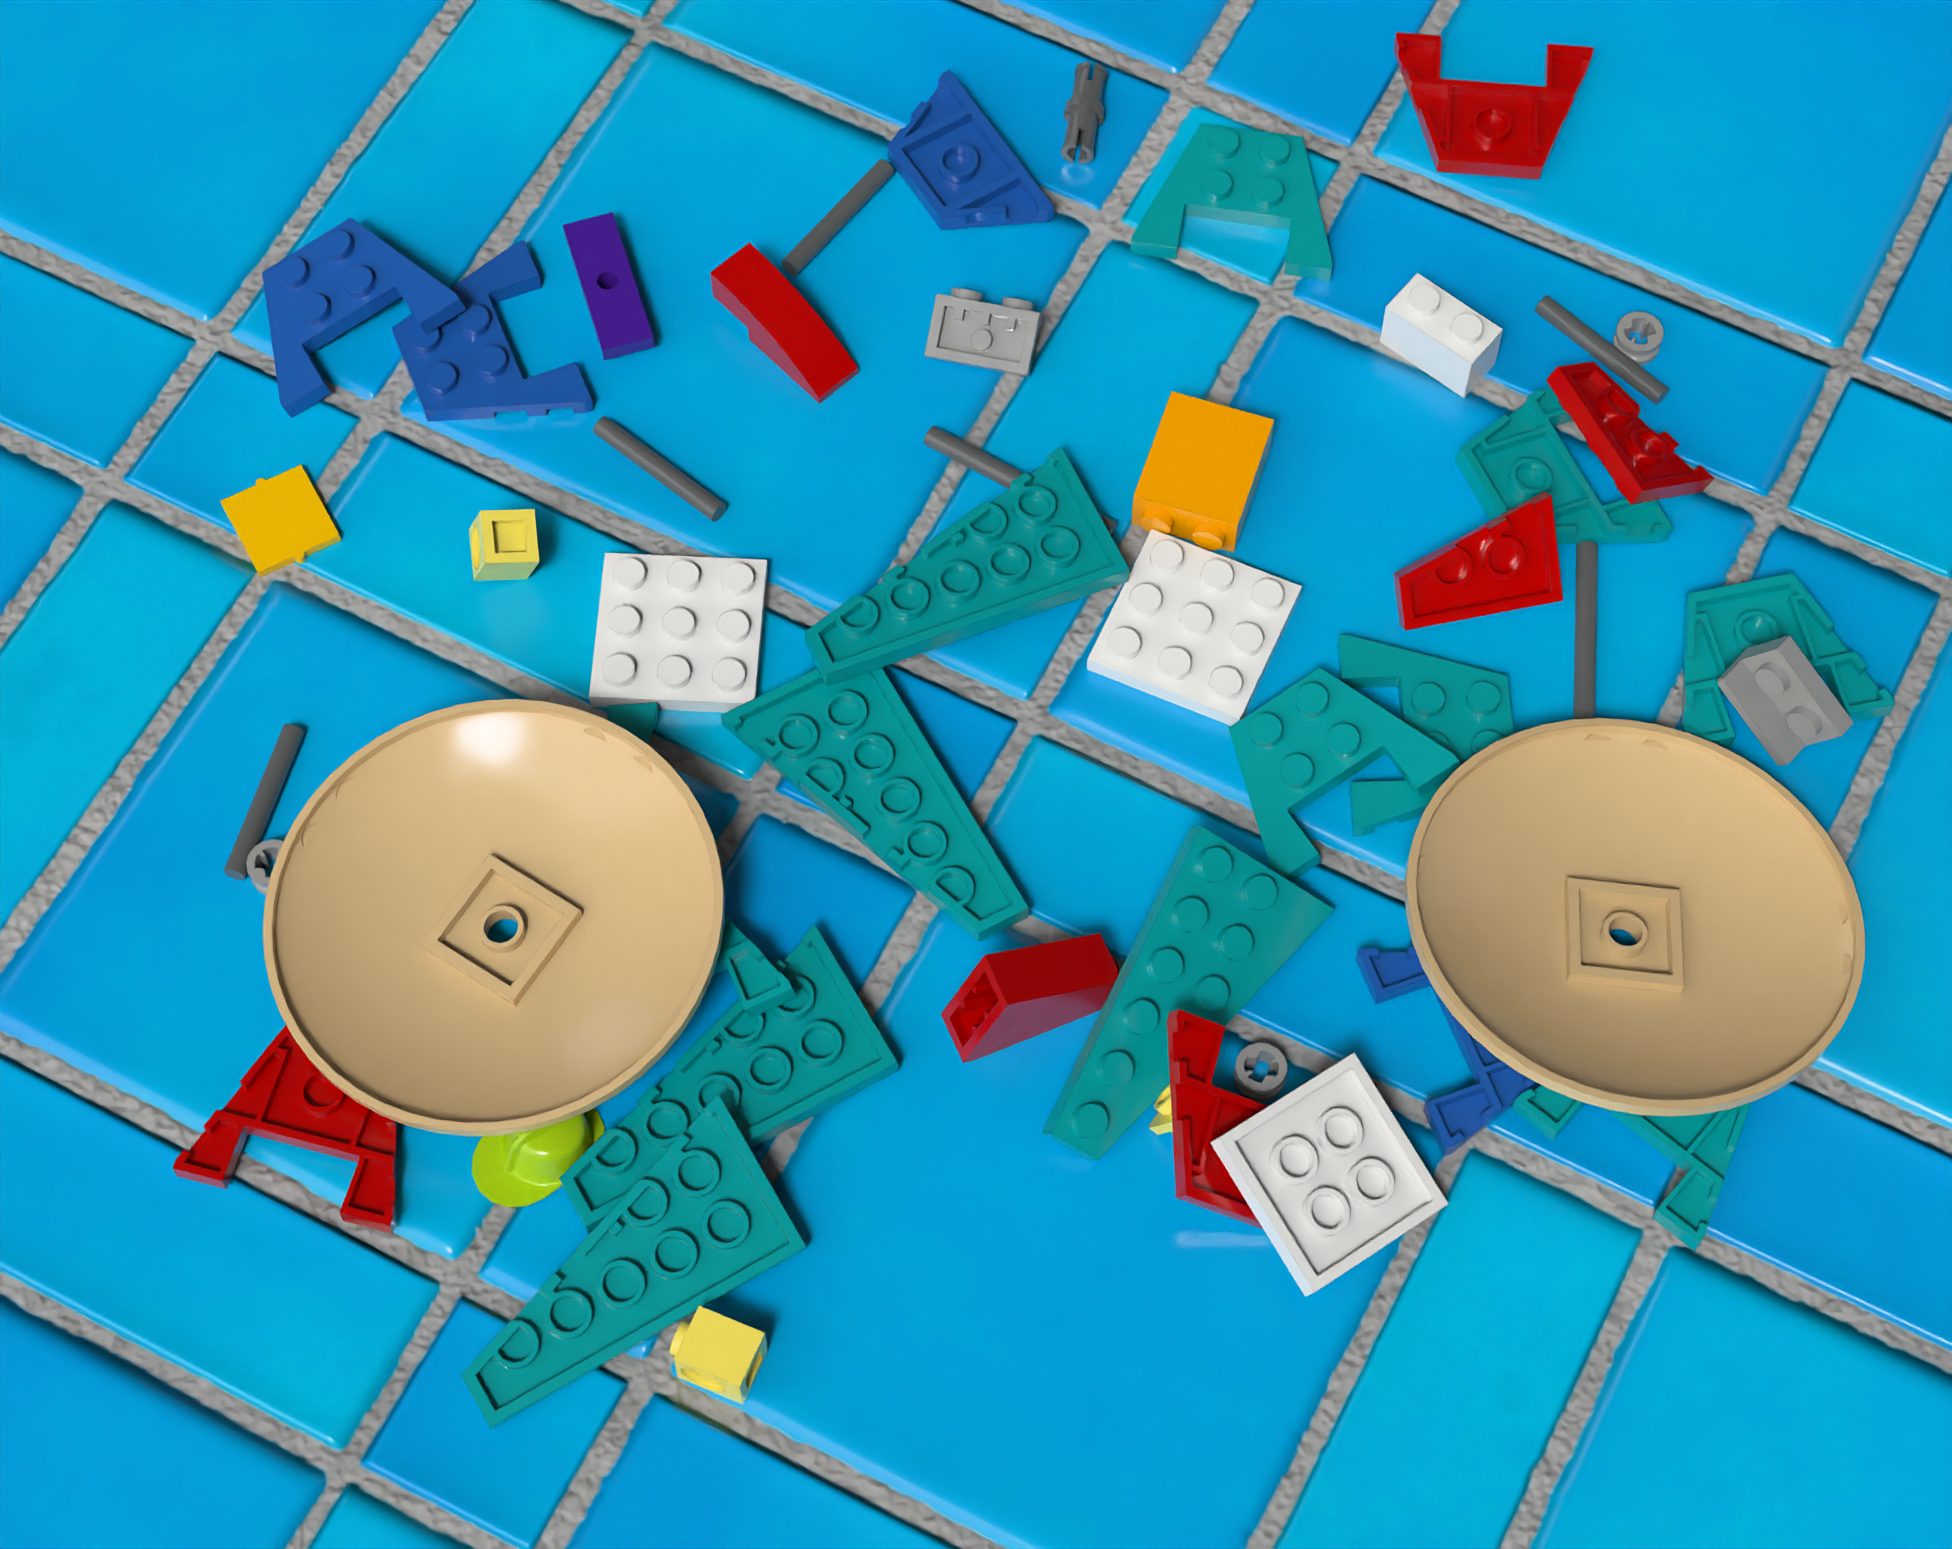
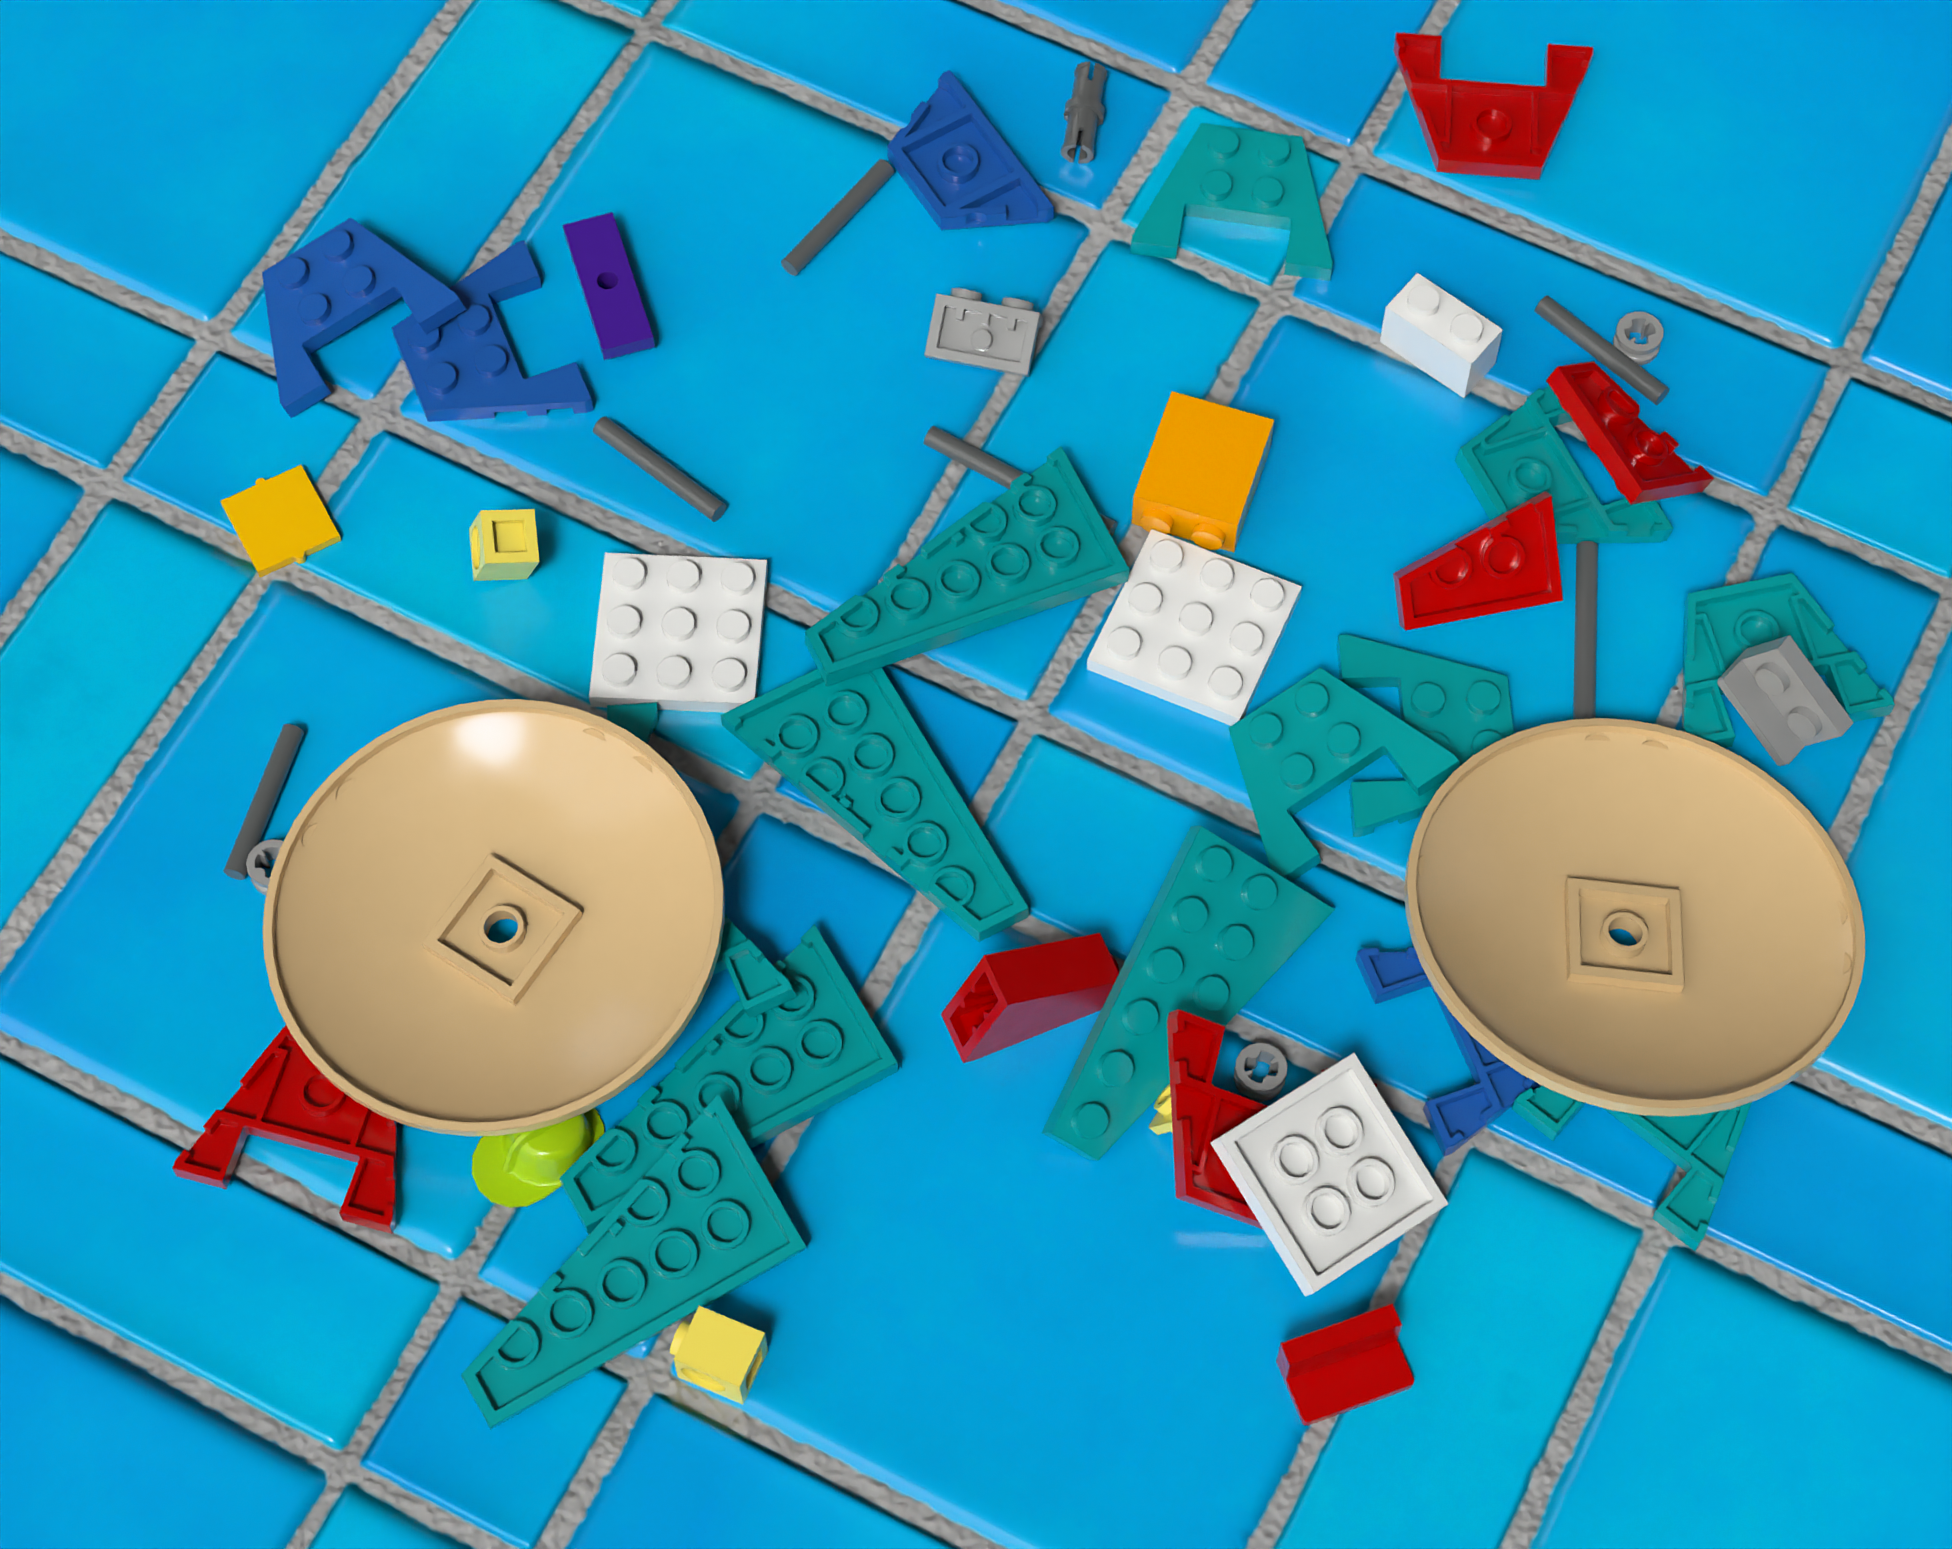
(782, 323): red slope -> none
(1345, 1365): none -> red panel

